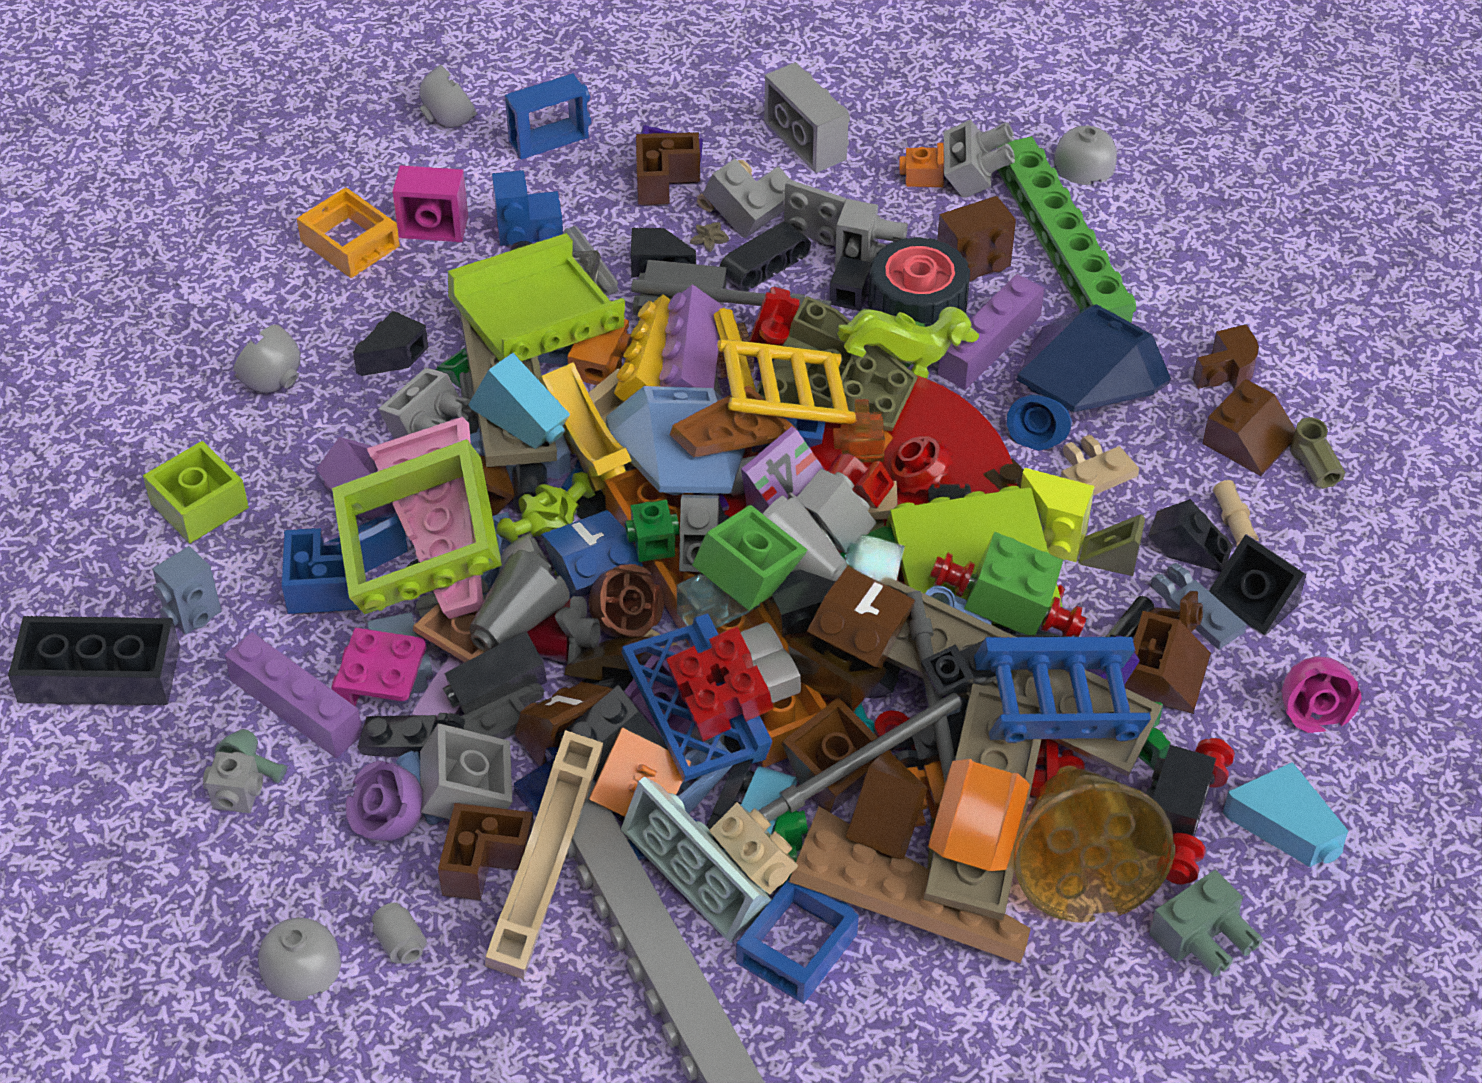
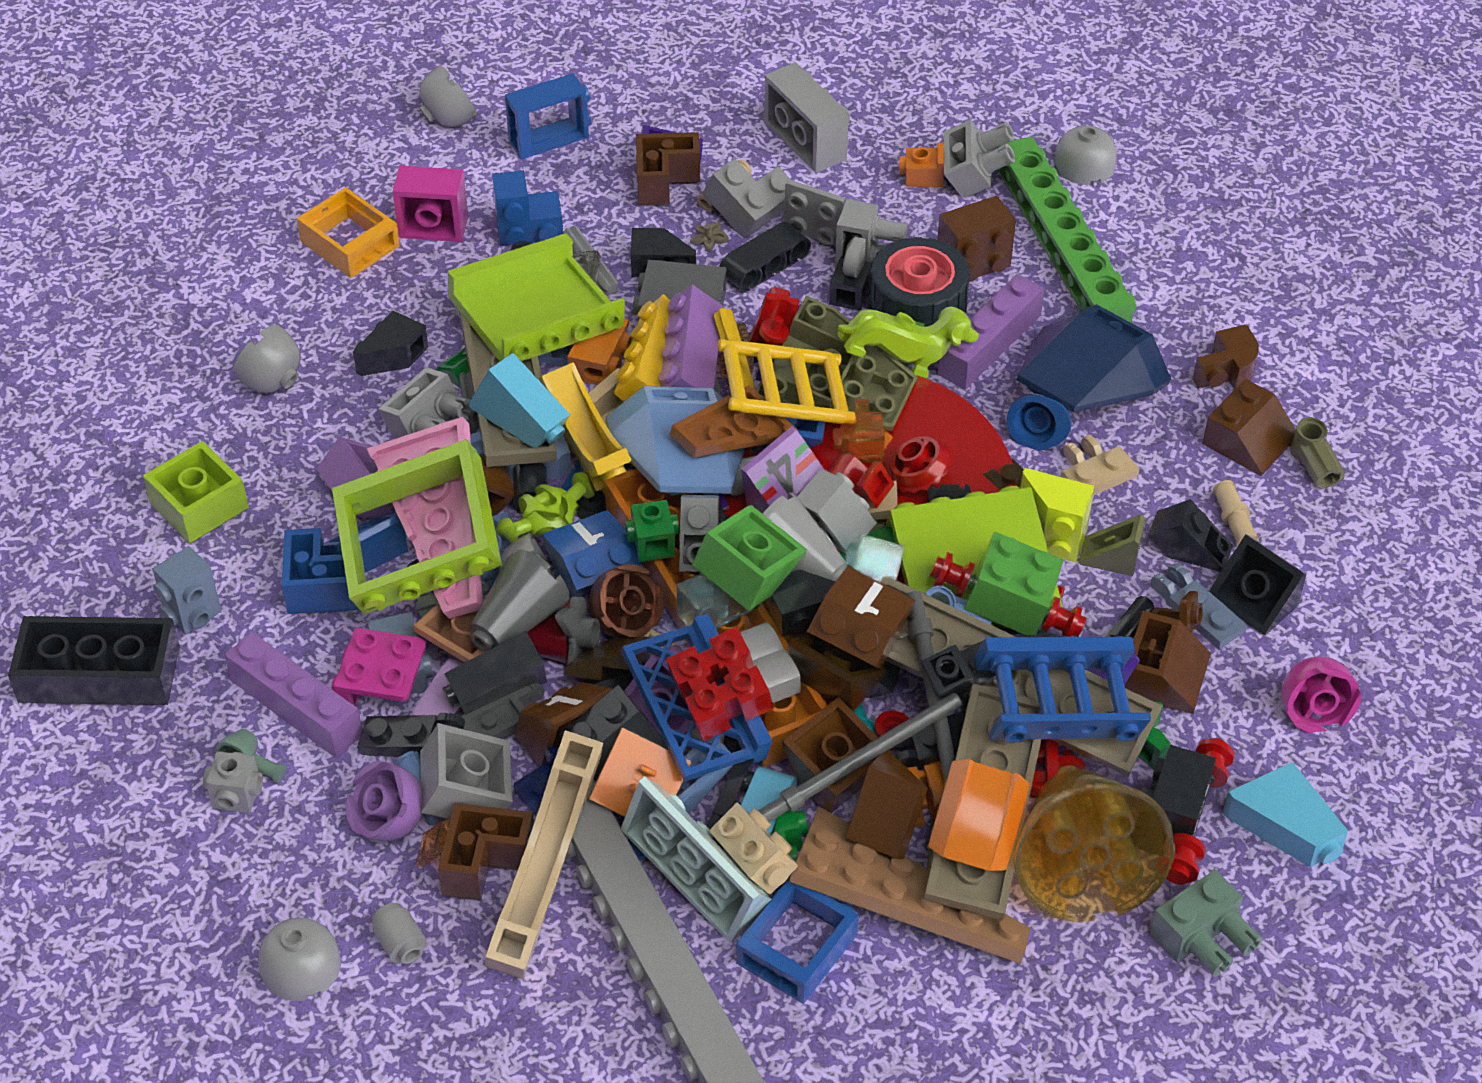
(432, 844): none -> clear orange slope
(717, 294): dark grey bar -> none
(854, 257): none -> light grey tile

